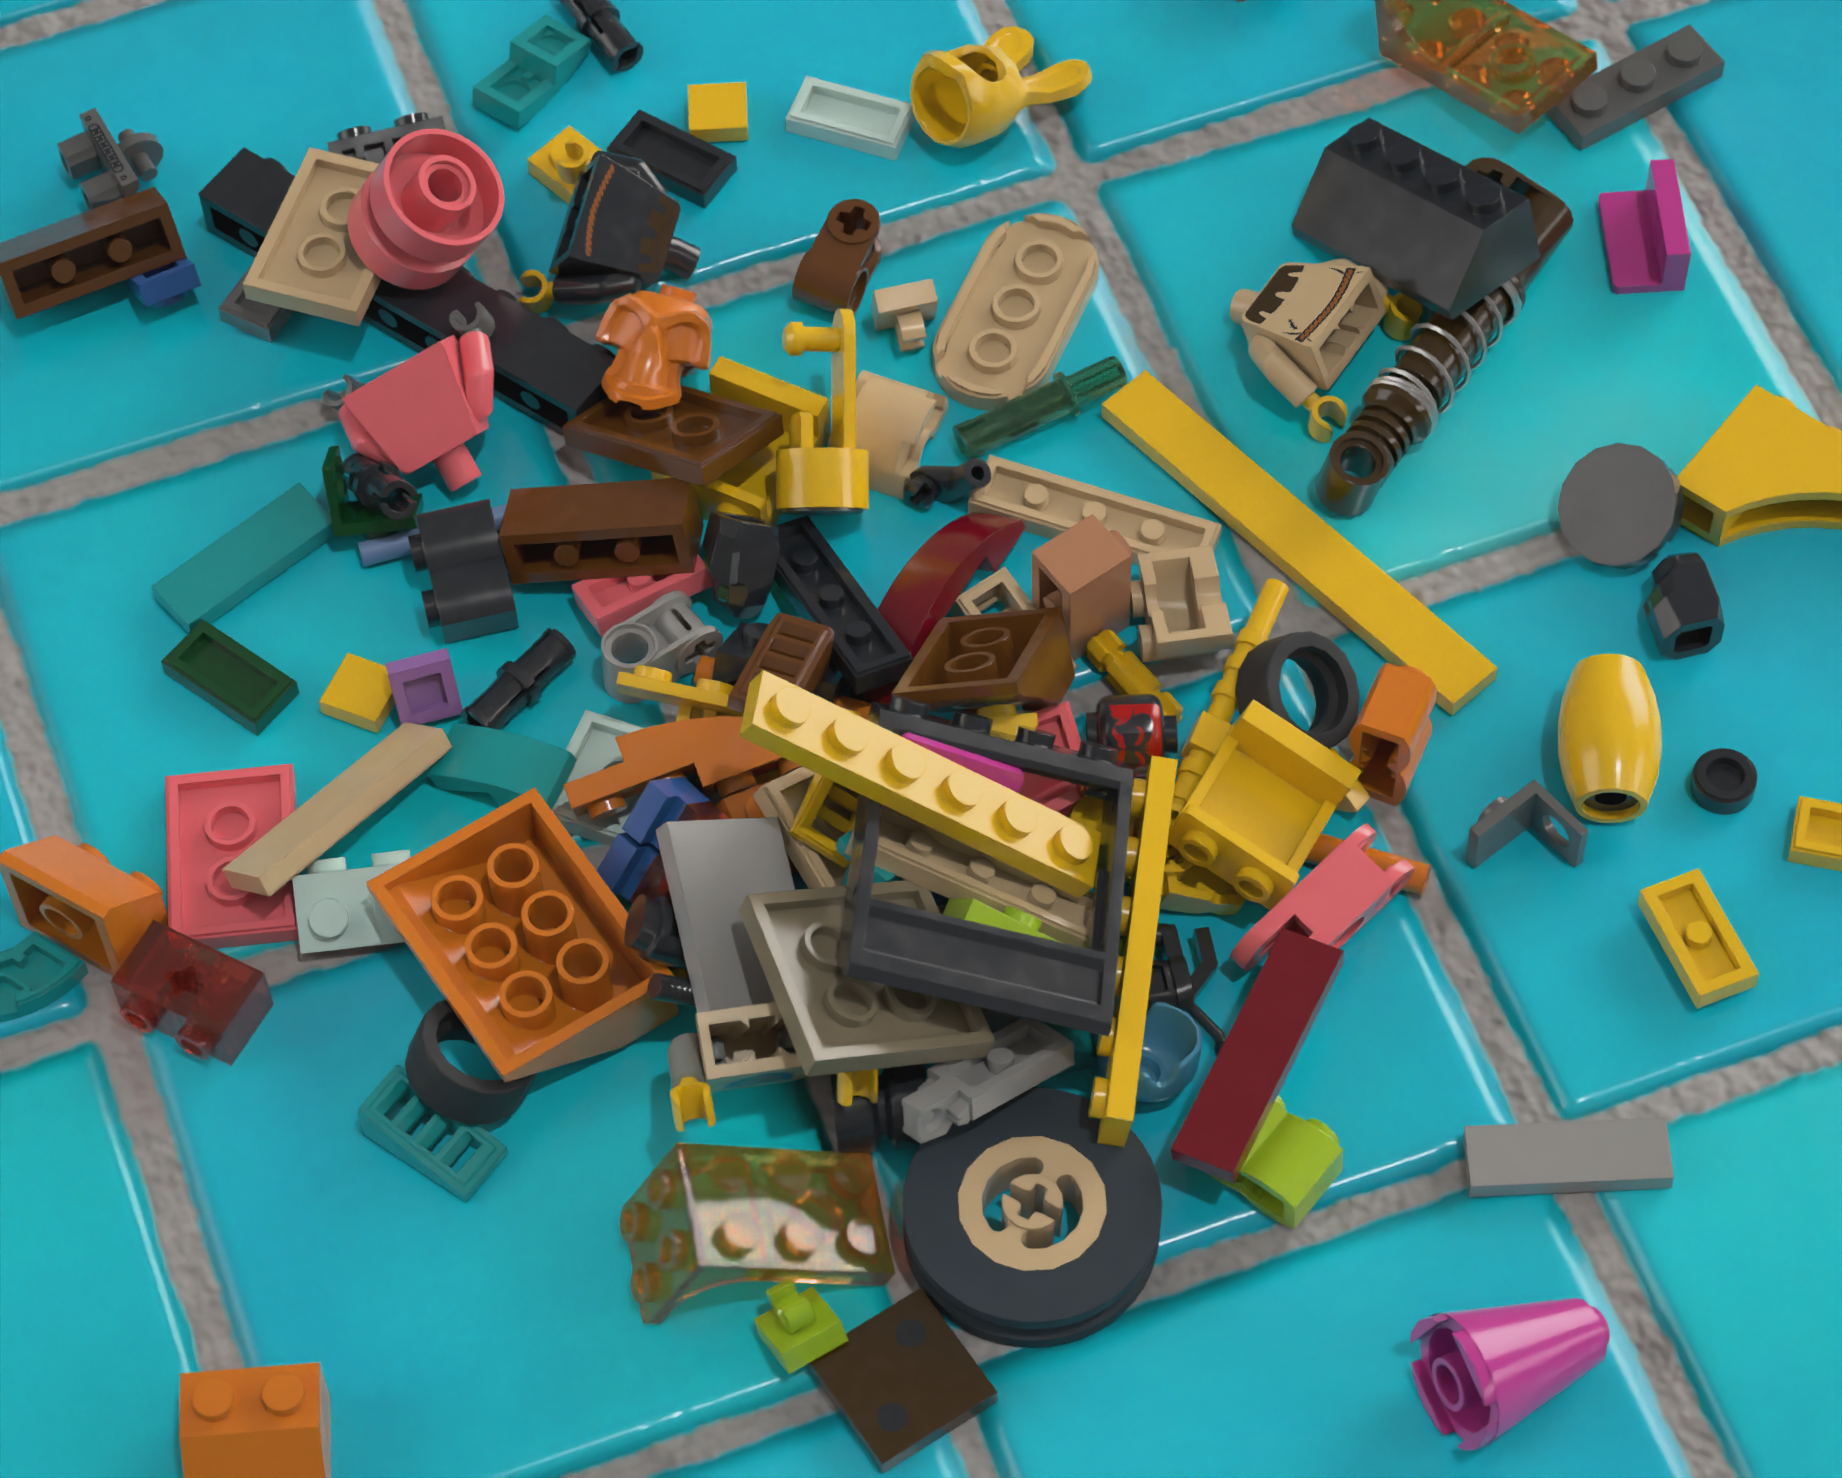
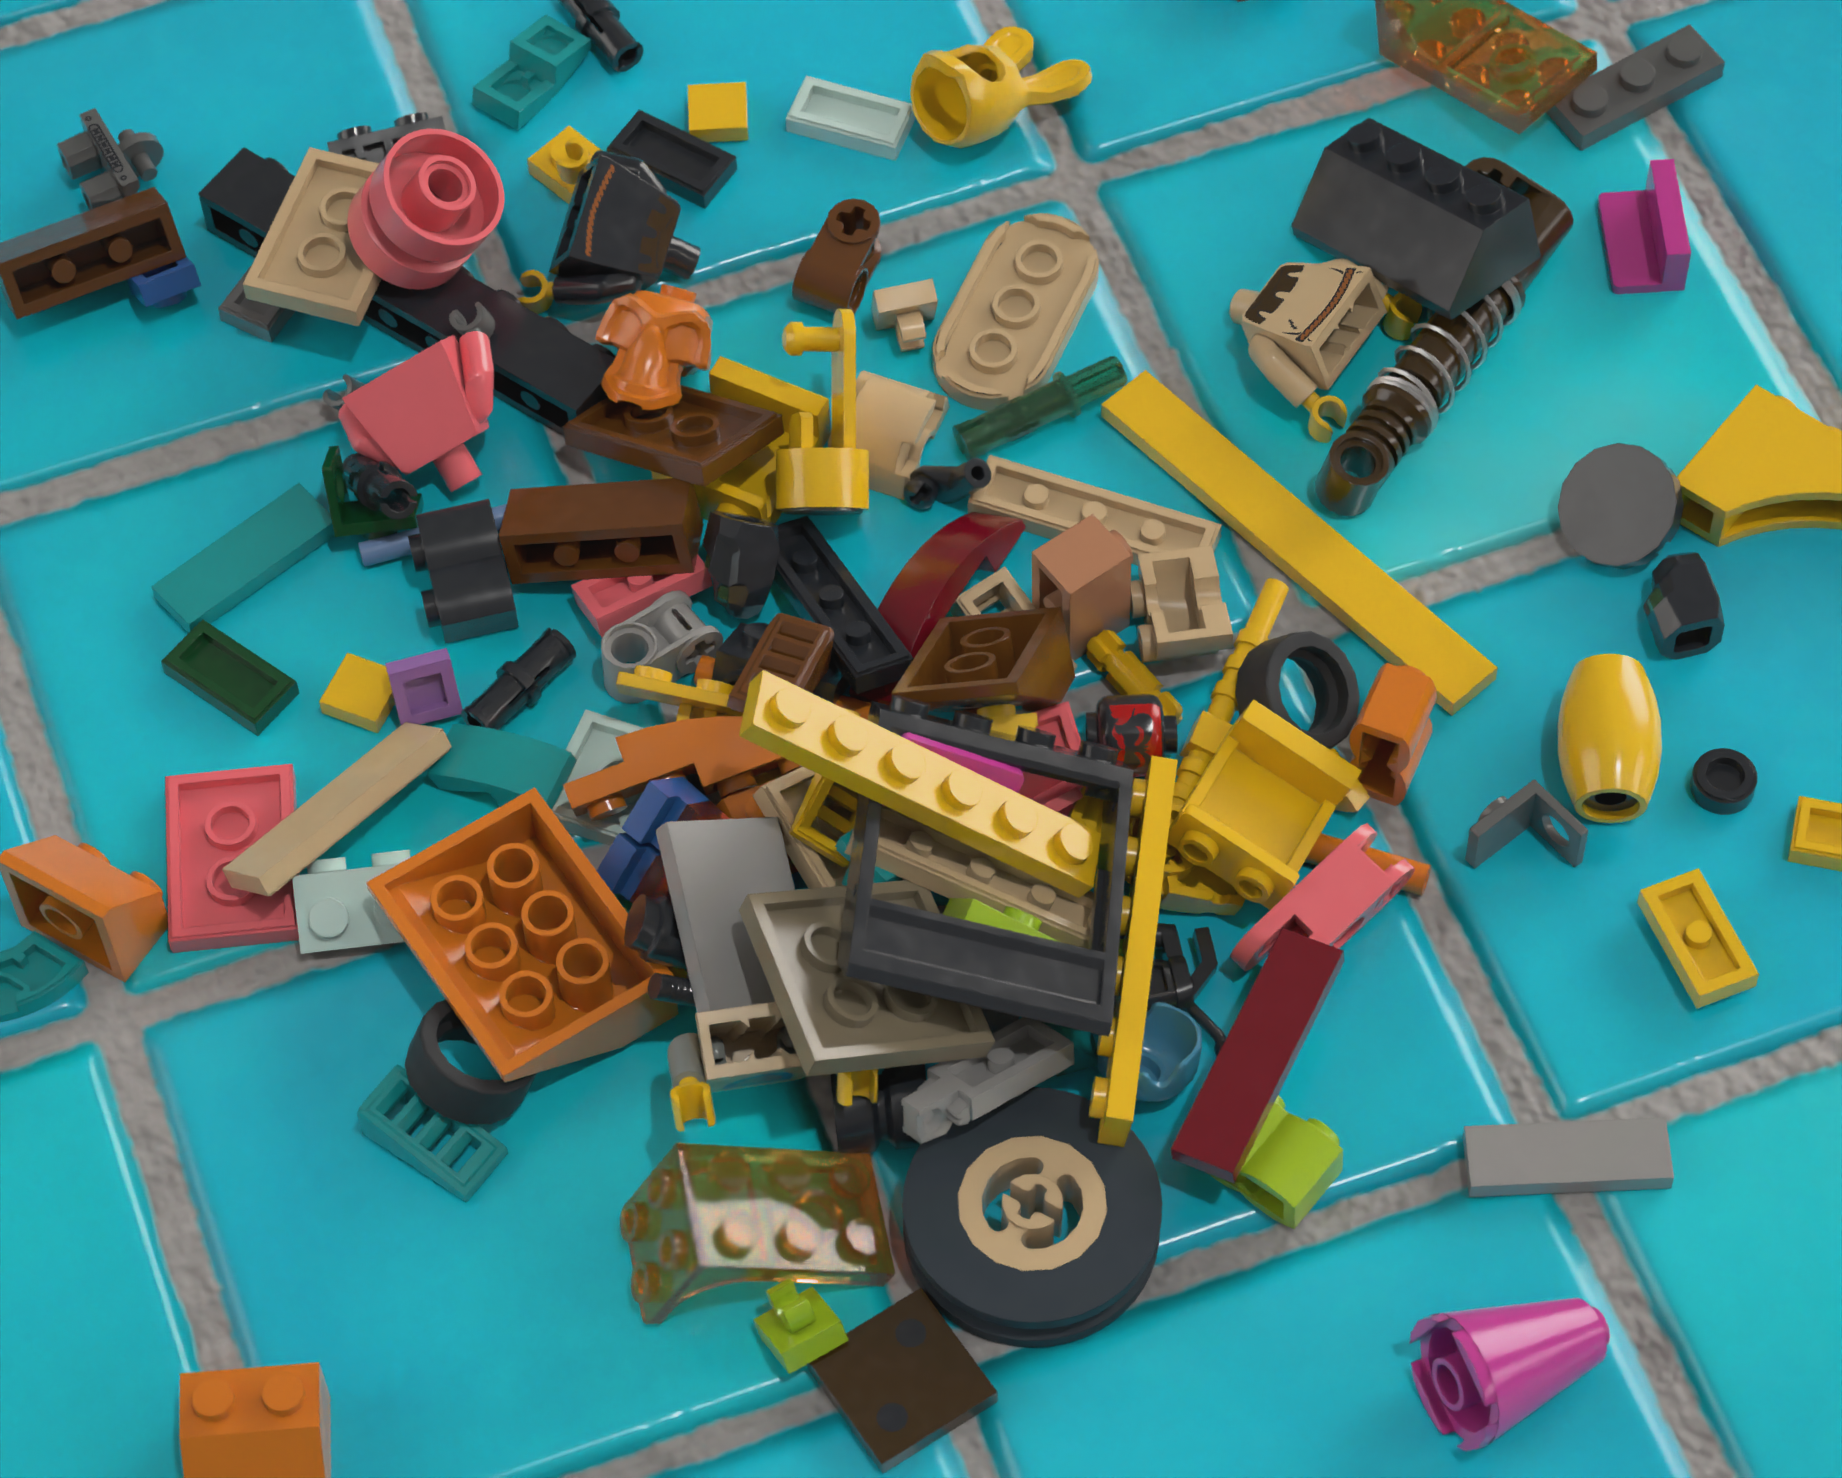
(191, 994): clear red brick -> none

